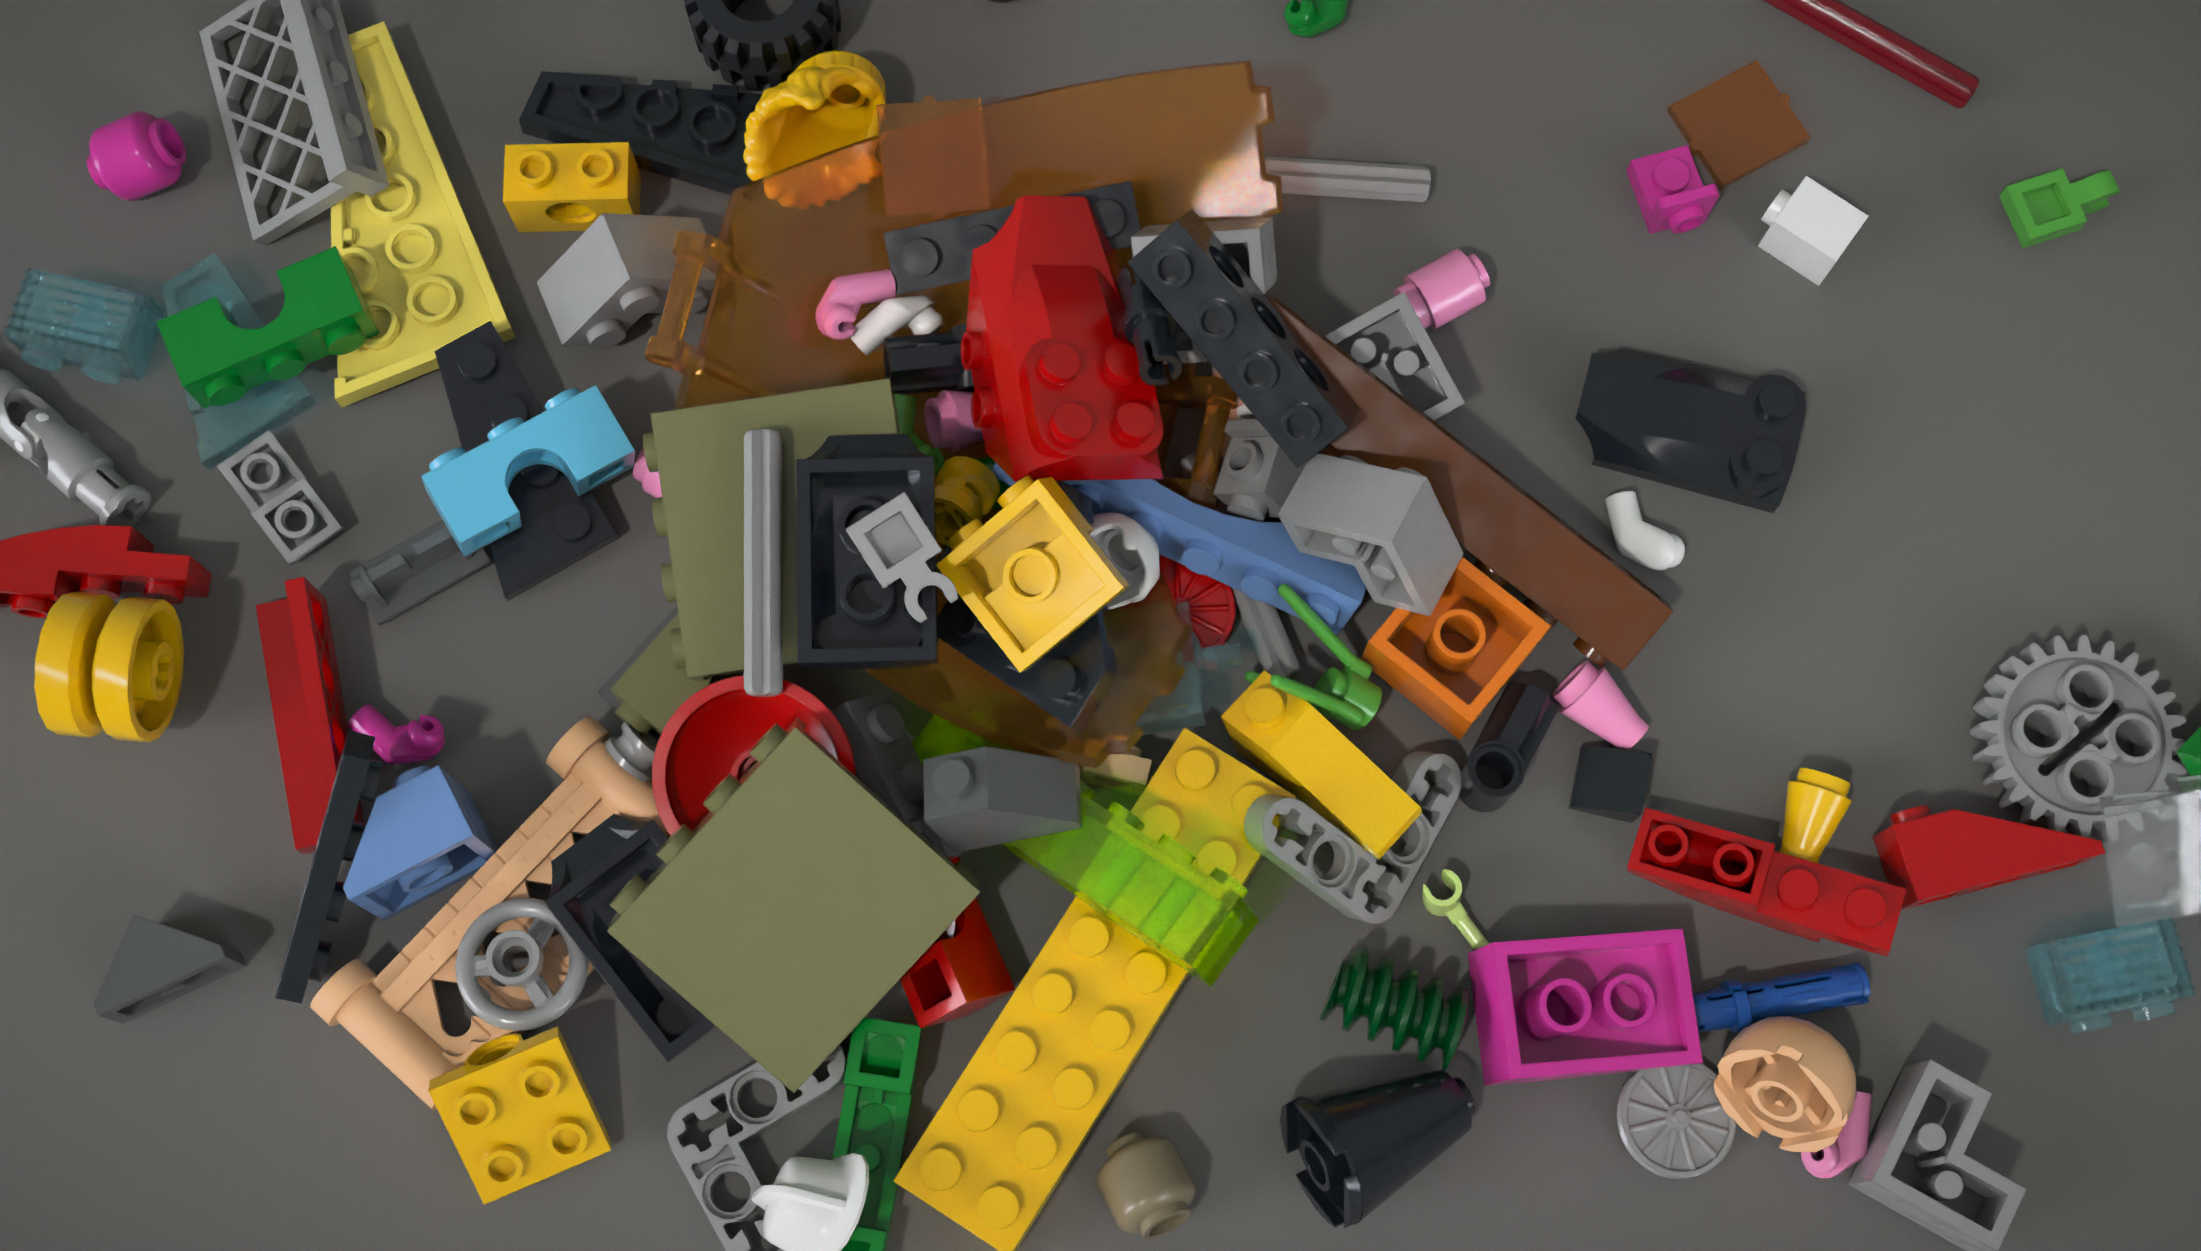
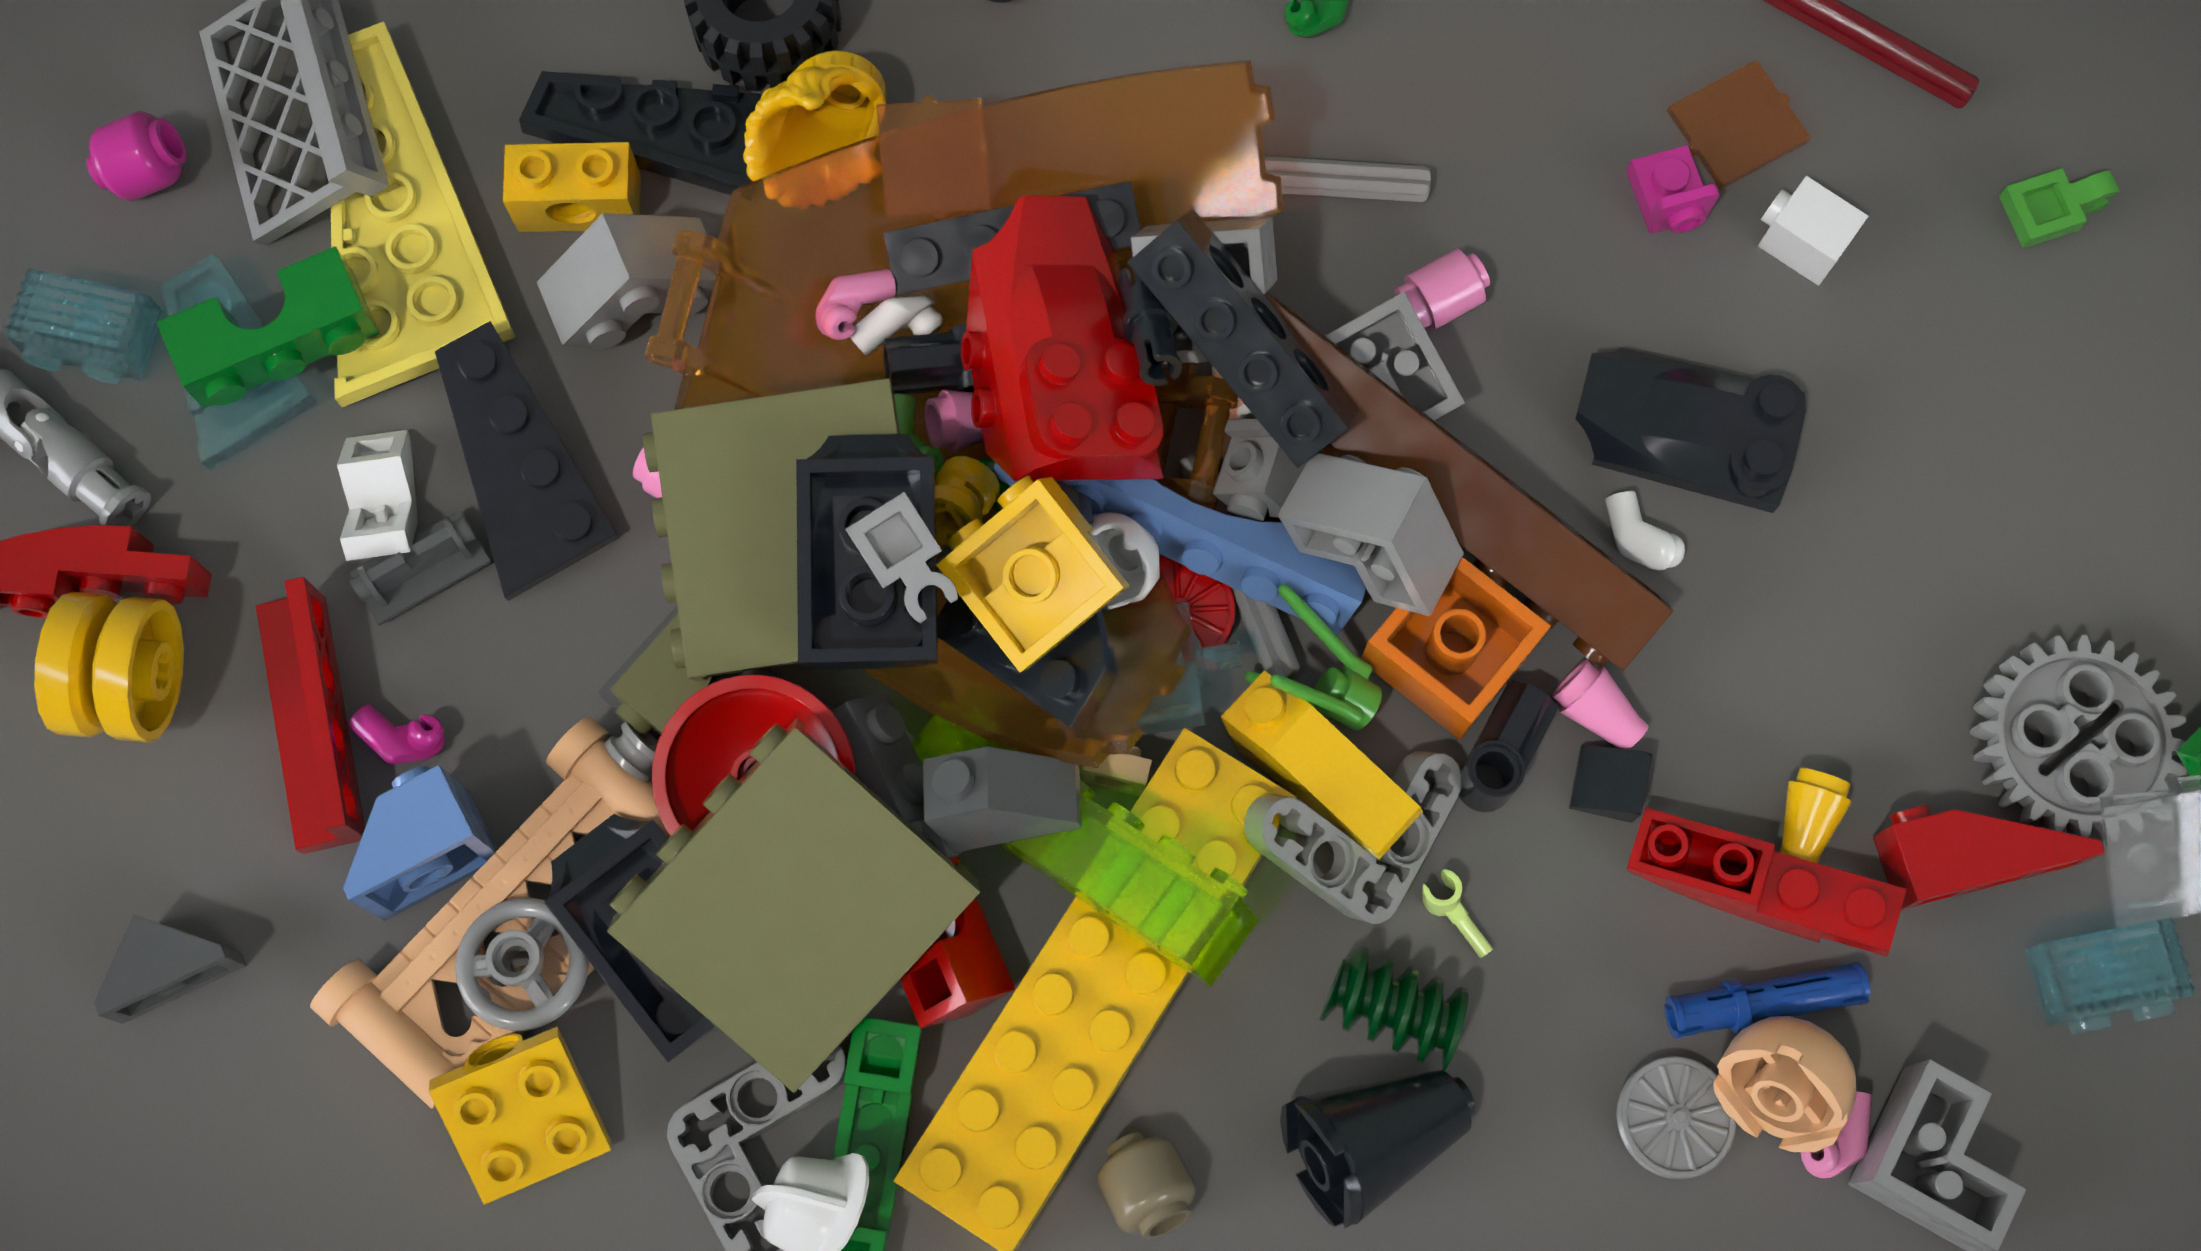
(280, 497): light grey slope -> none
(337, 841): black plate -> none
(379, 495): none -> white slope
(573, 435): medium azure arch -> none
(763, 563): light grey axle -> none
(1583, 1006): dark pink slope -> none

